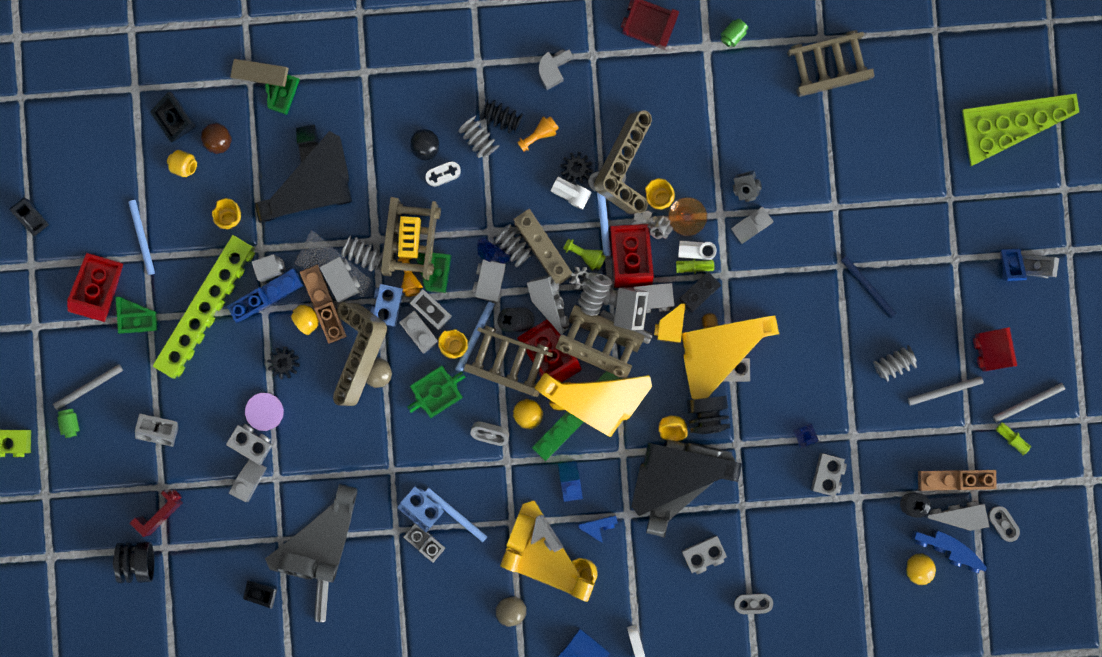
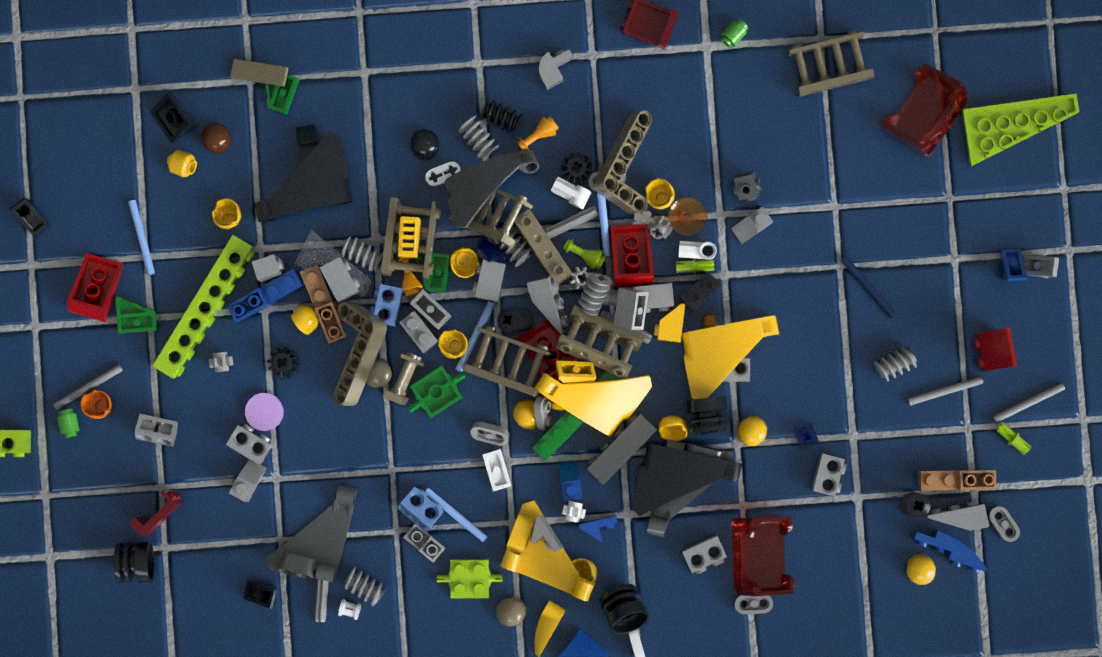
(96, 404): none -> orange hair
(220, 362): none -> light grey gear
(352, 613): none -> white bush
(364, 587): none -> light grey piece
(398, 393): none -> dark tan fence
(464, 262): none -> yellow hair
(469, 578): none -> lime plate
(476, 184): none -> dark grey panel
(490, 229): none -> dark tan fence
(497, 470): none -> white plate
(543, 413): none -> light grey plate
(547, 624): none -> yellow piece
(571, 222): none -> light grey axle
(573, 511): none -> white gear
(575, 371): none -> yellow slope
(621, 449): none -> dark grey brick
(624, 609): none -> black wheel
(752, 430): none -> yellow hair
(760, 556): none -> clear red windscreen
(928, 110): none -> clear red windscreen

